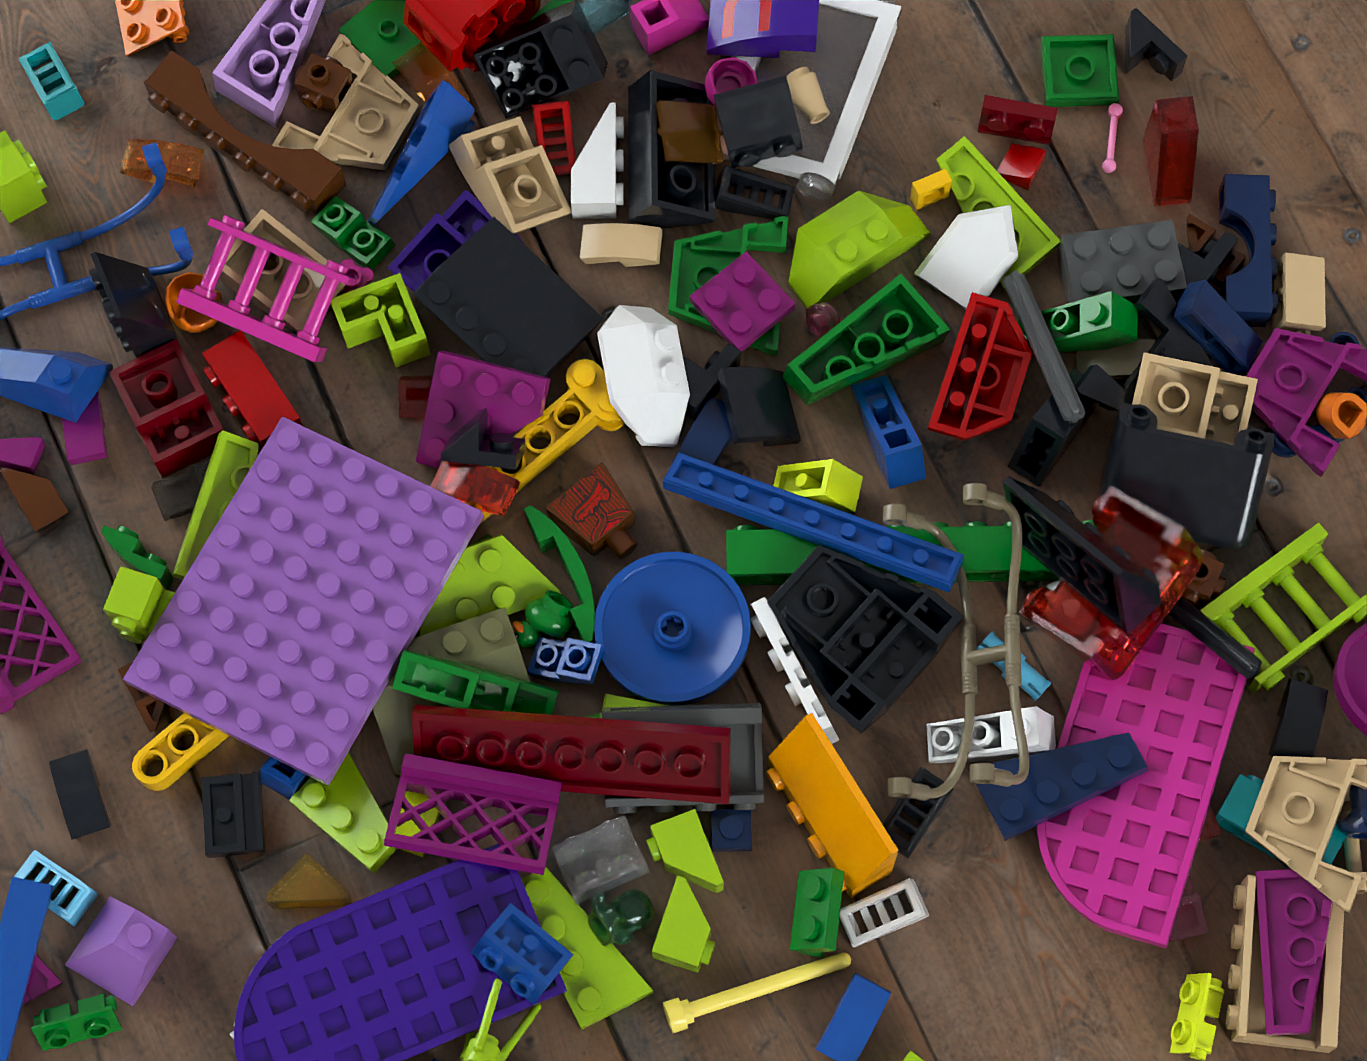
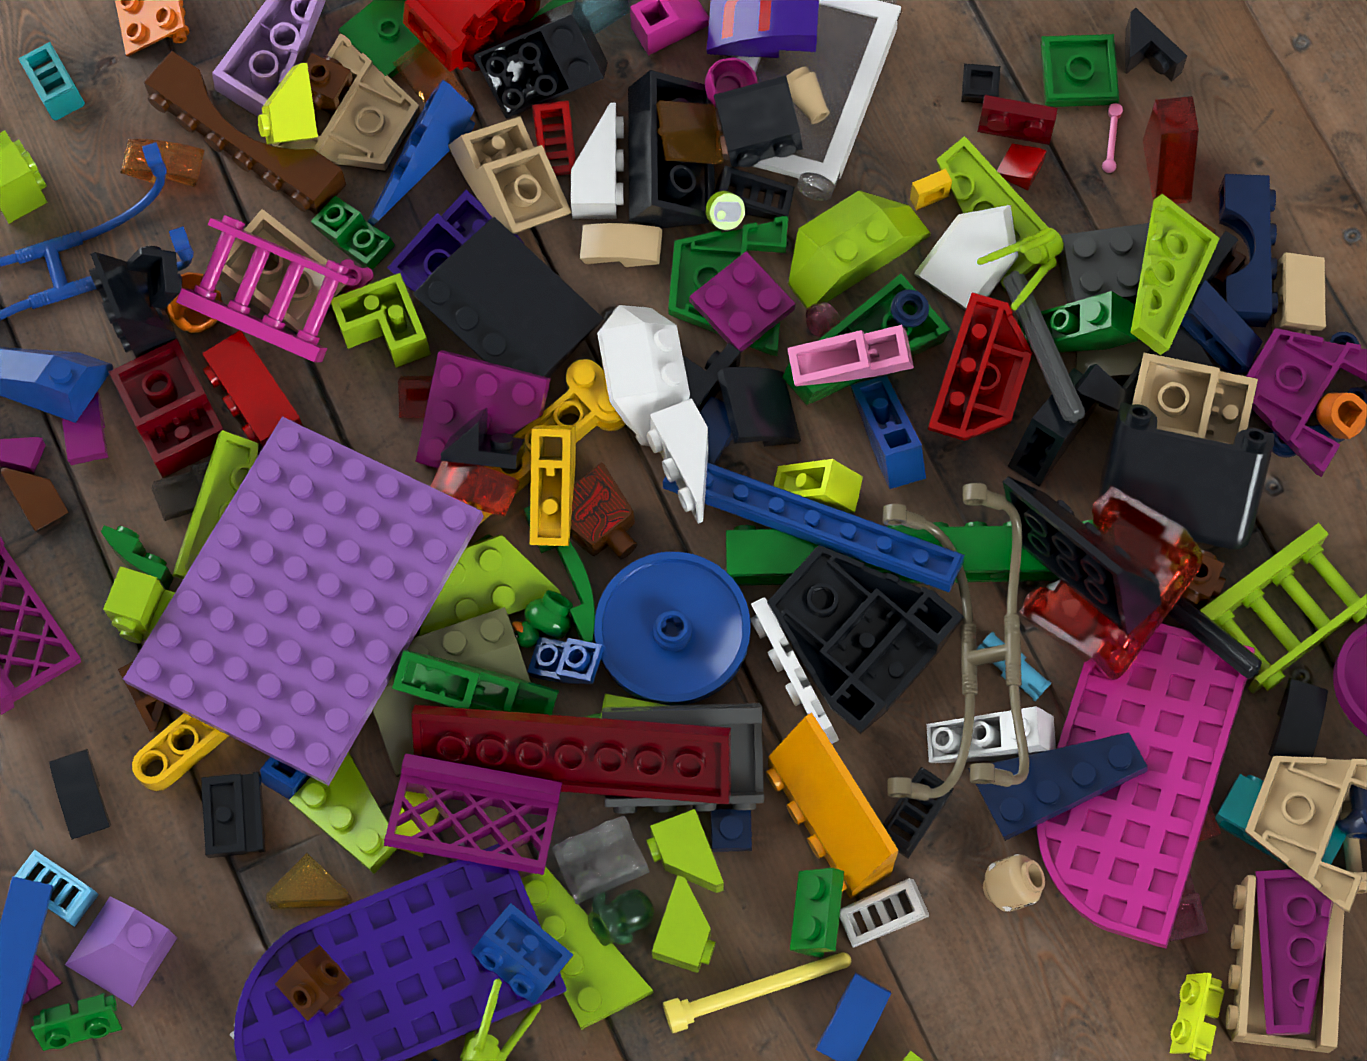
(161, 271): none -> black bracket
(289, 110): none -> neon yellow slope
(314, 984): none -> reddish brown brick
(552, 484): none -> yellow slope
(683, 444): none -> white slope
(725, 210): none -> tile
(851, 357): none -> bright pink slope
(912, 298): none -> dark blue plate
(979, 81): none -> black tile
(1013, 882): none -> tan head
(1040, 249): none -> lime plant
(1171, 270): none -> lime wing

